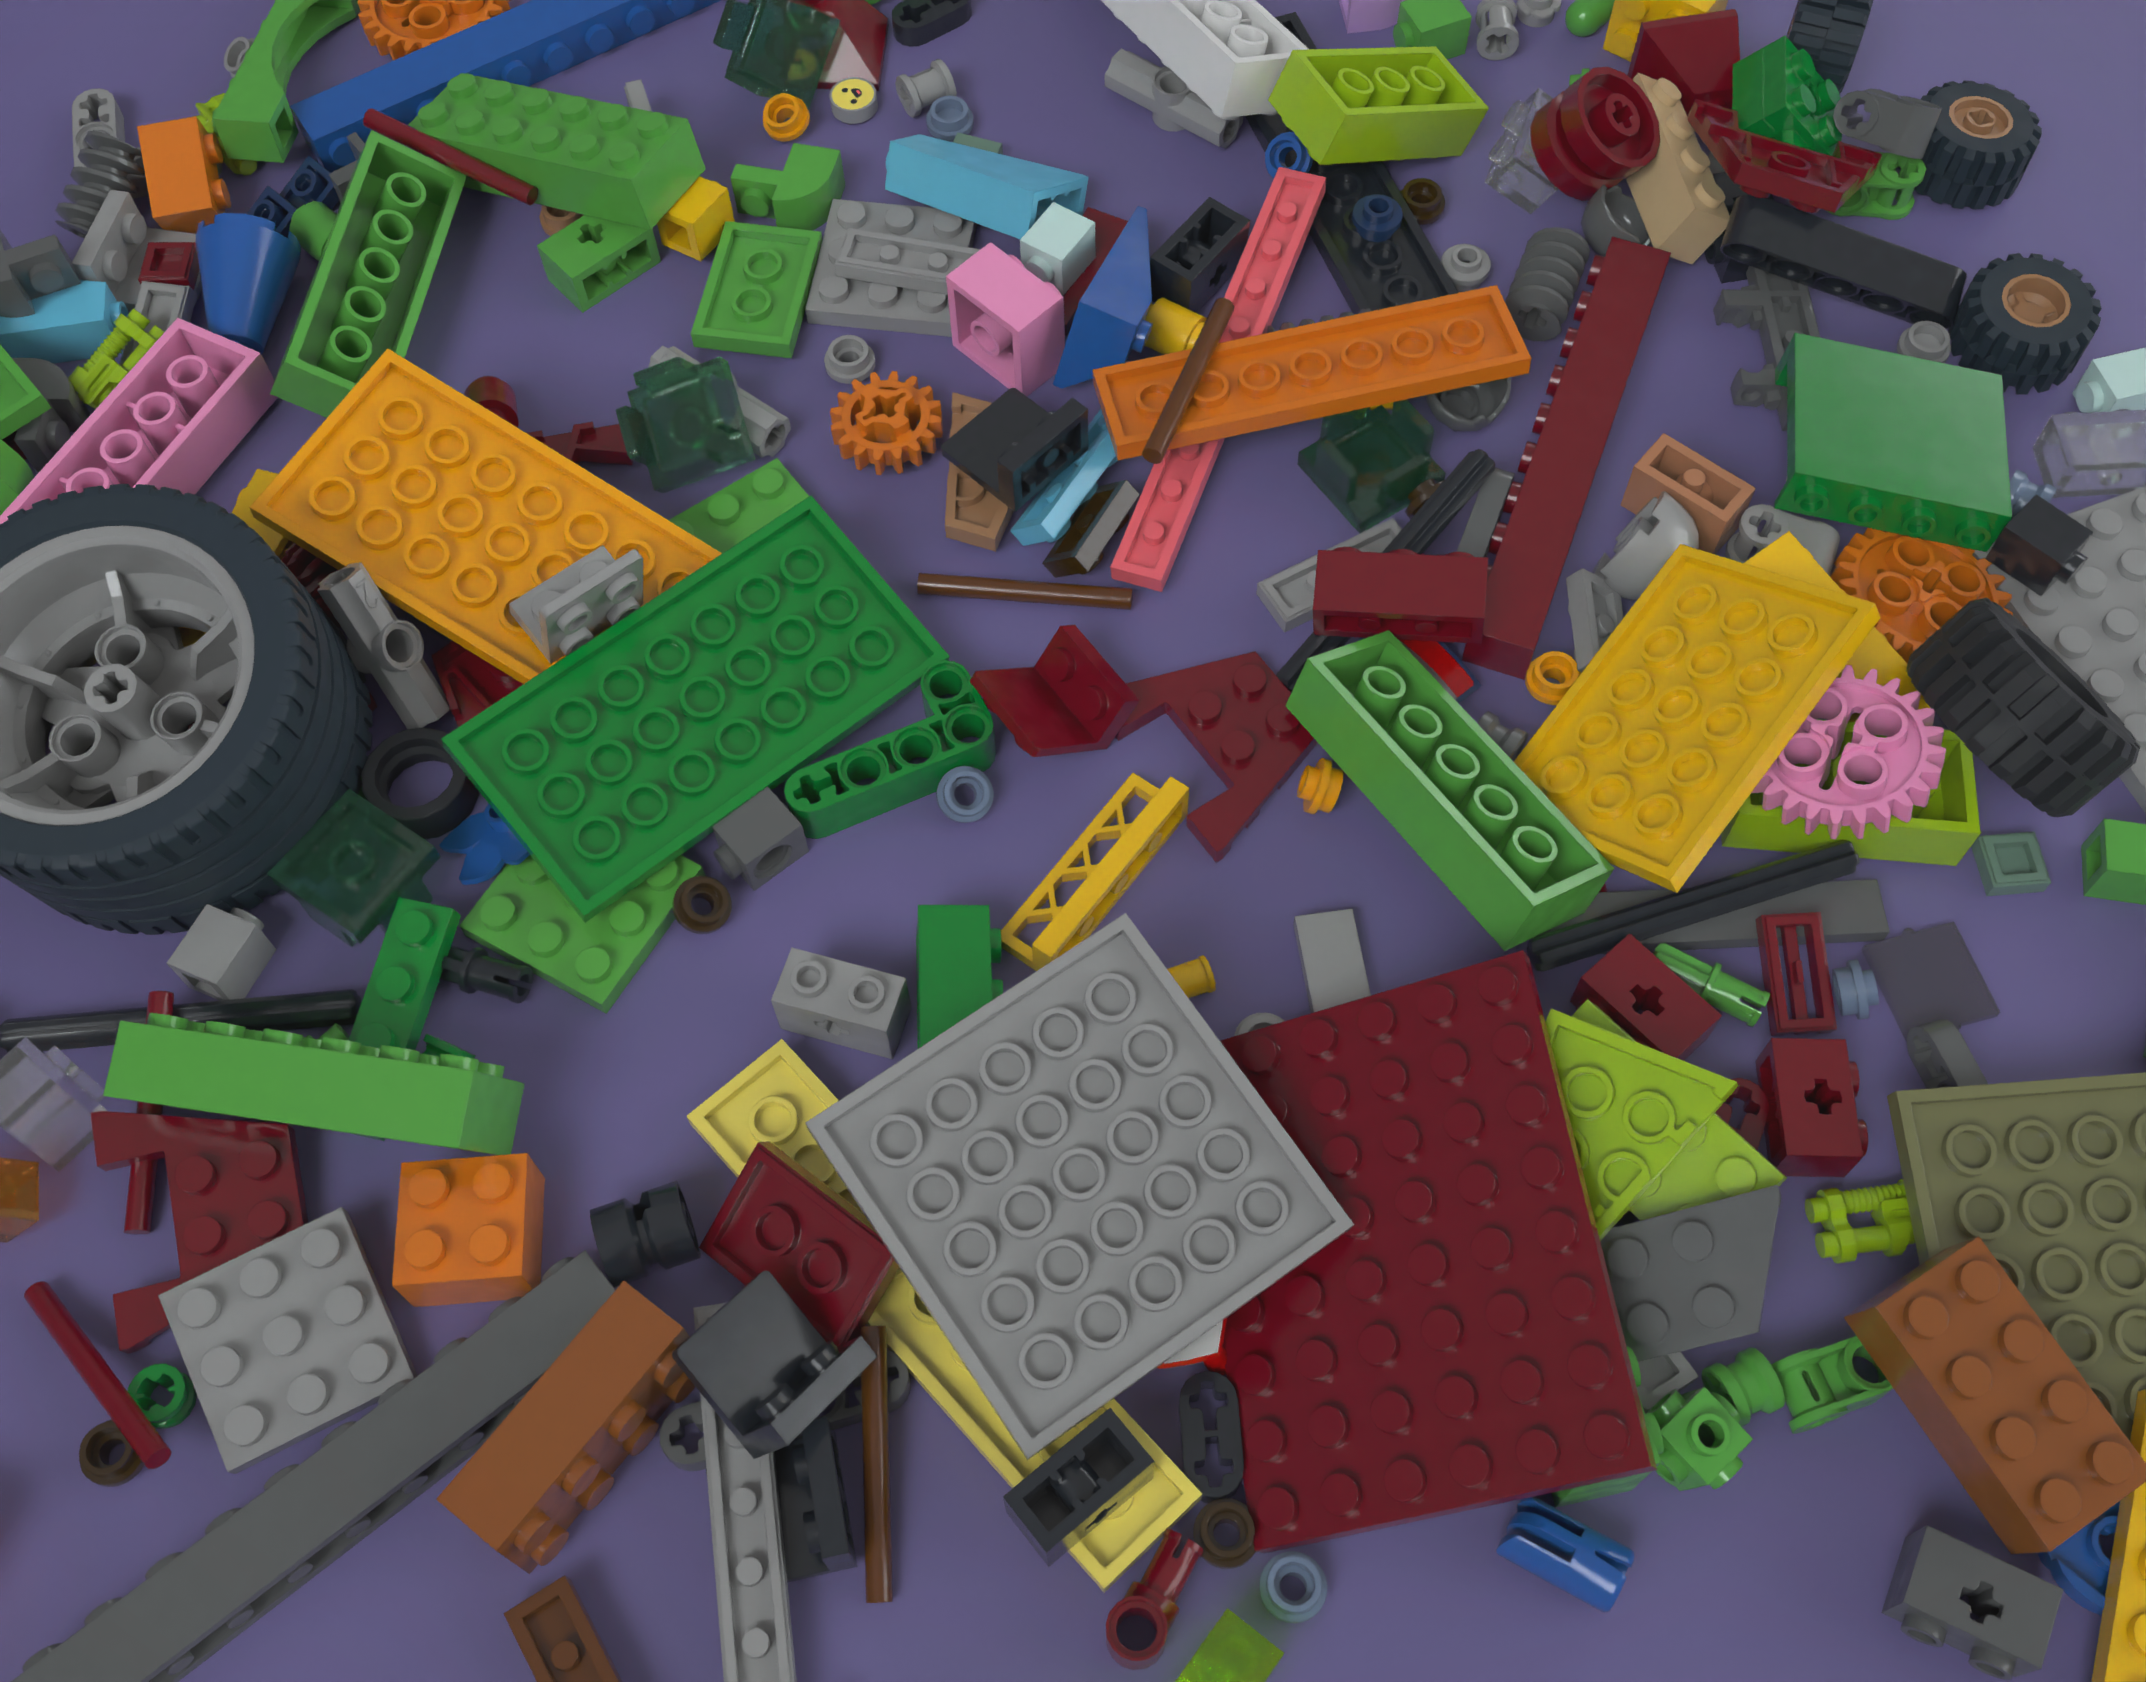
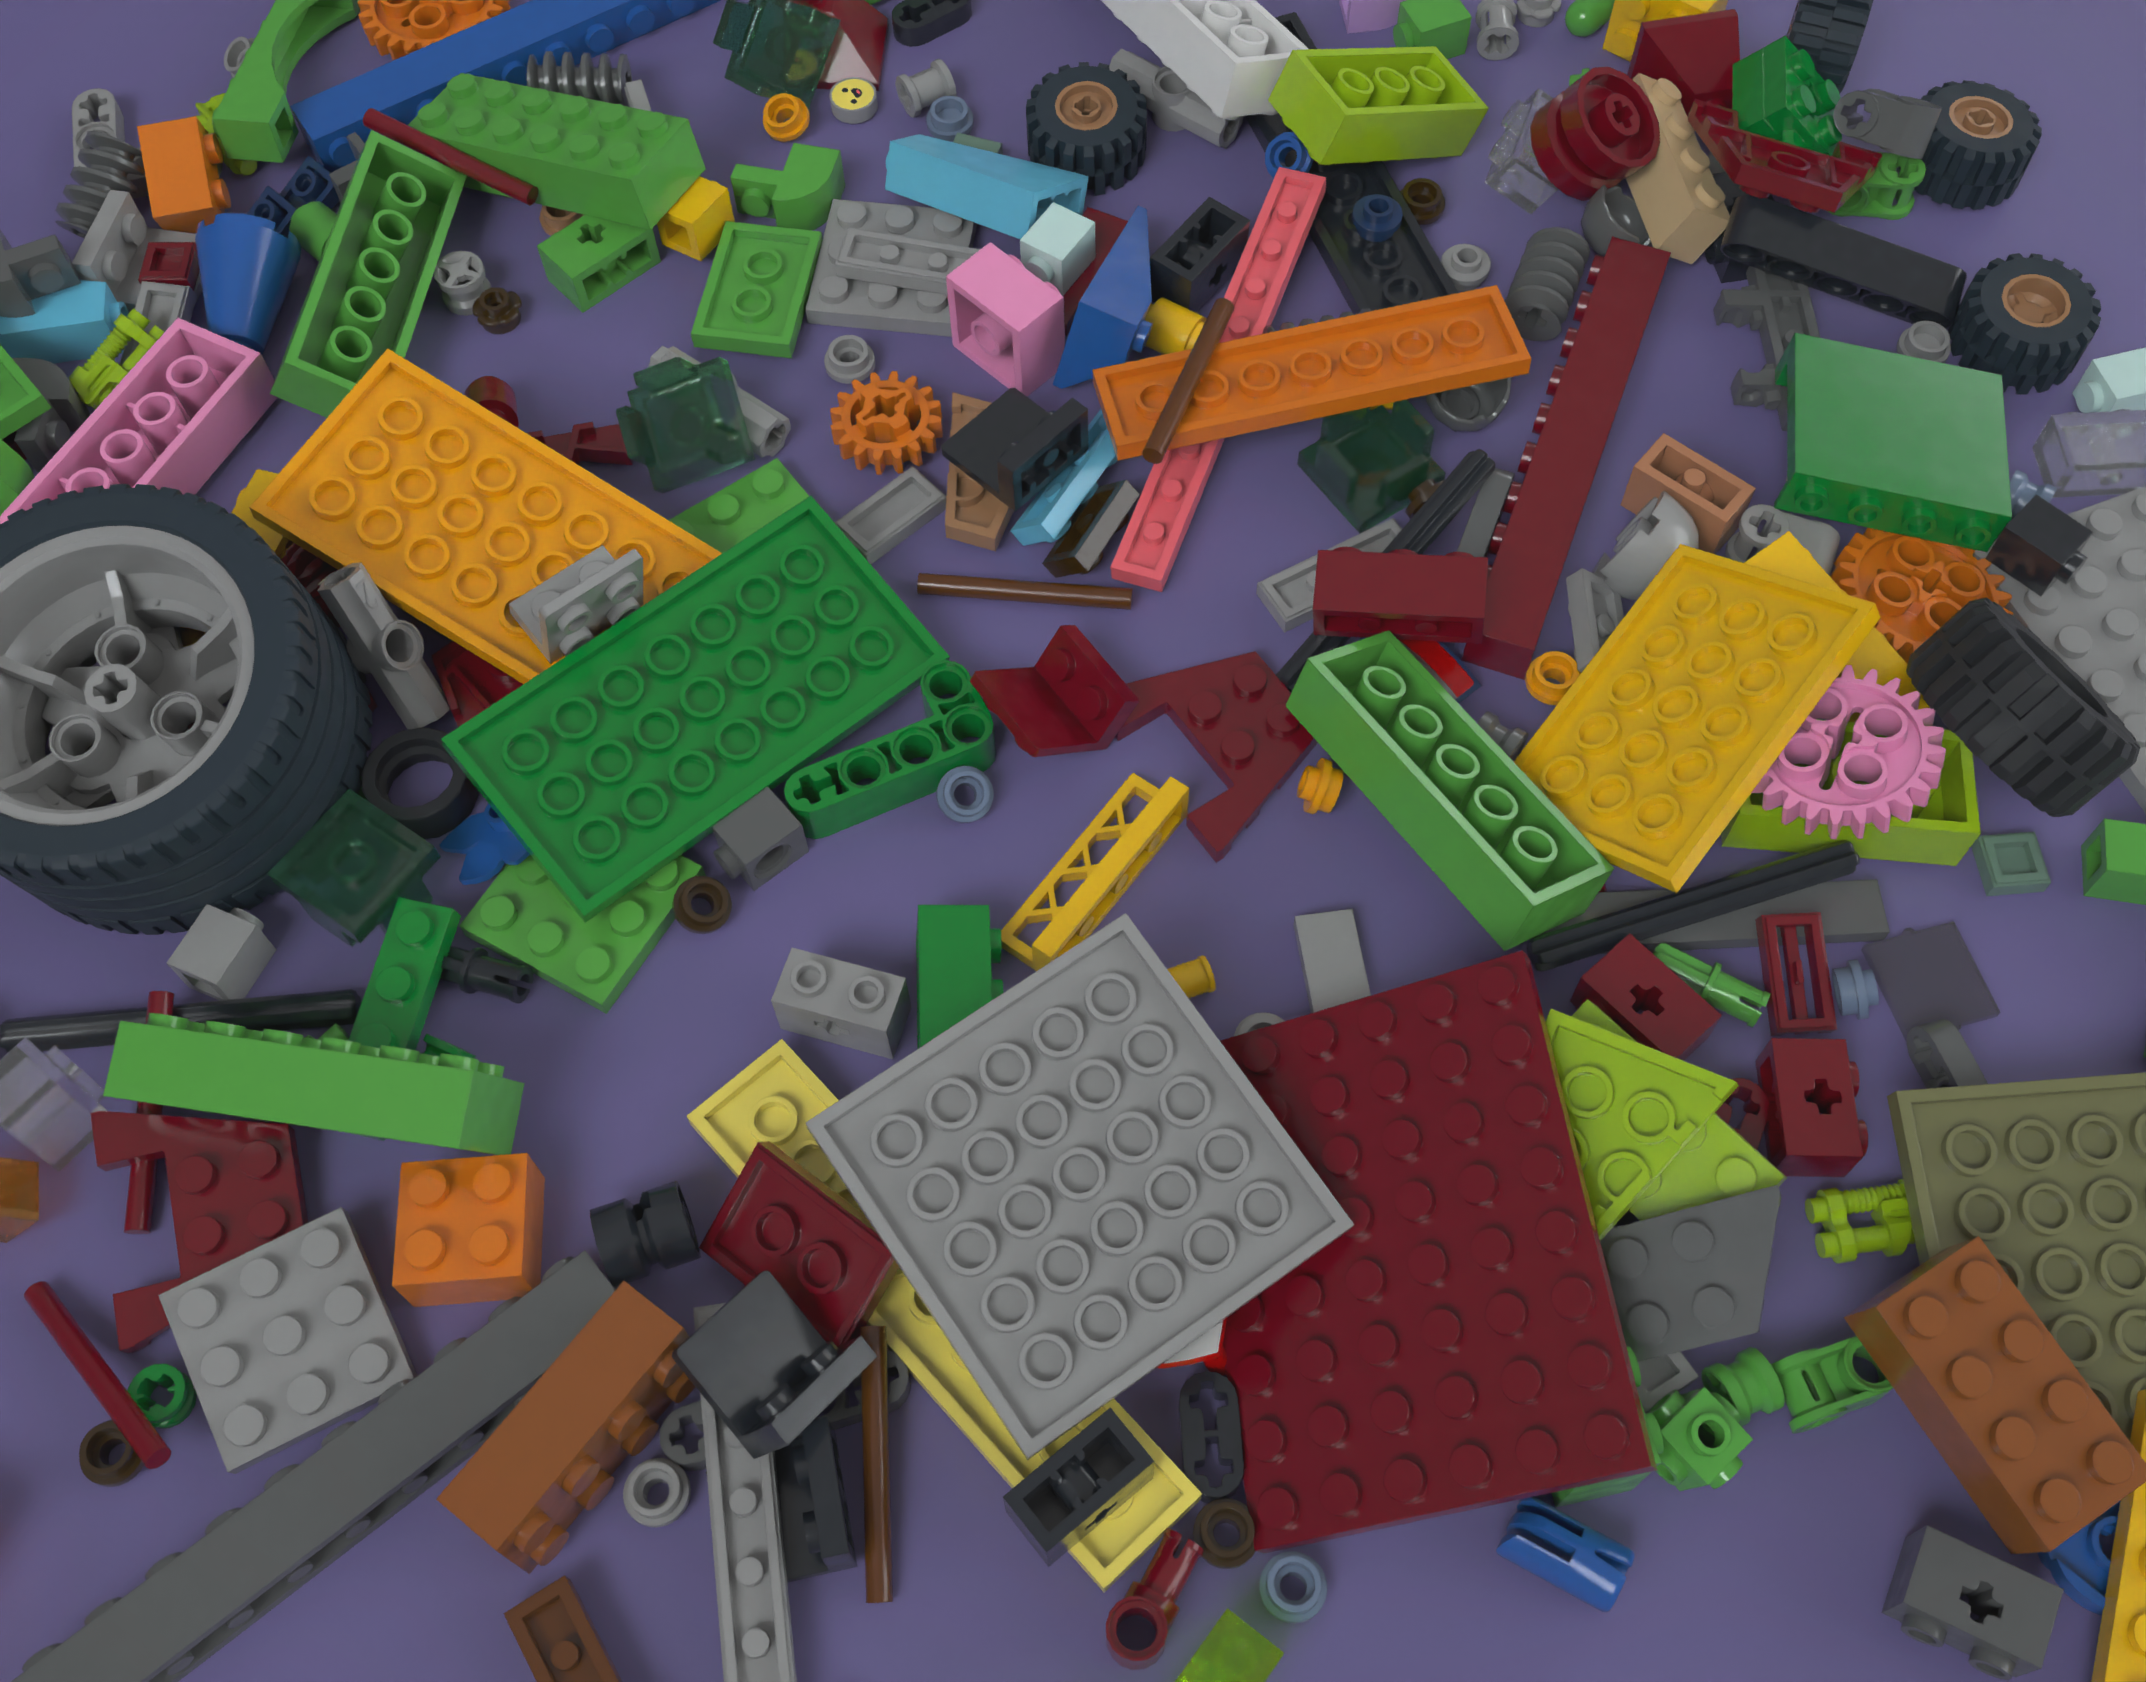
(461, 280): none -> light grey wheel
(498, 310): none -> dark brown plate
(590, 82): none -> dark grey piece
(643, 1478): none -> light grey plate
(892, 514): none -> light grey tile
(1088, 124): none -> black wheel

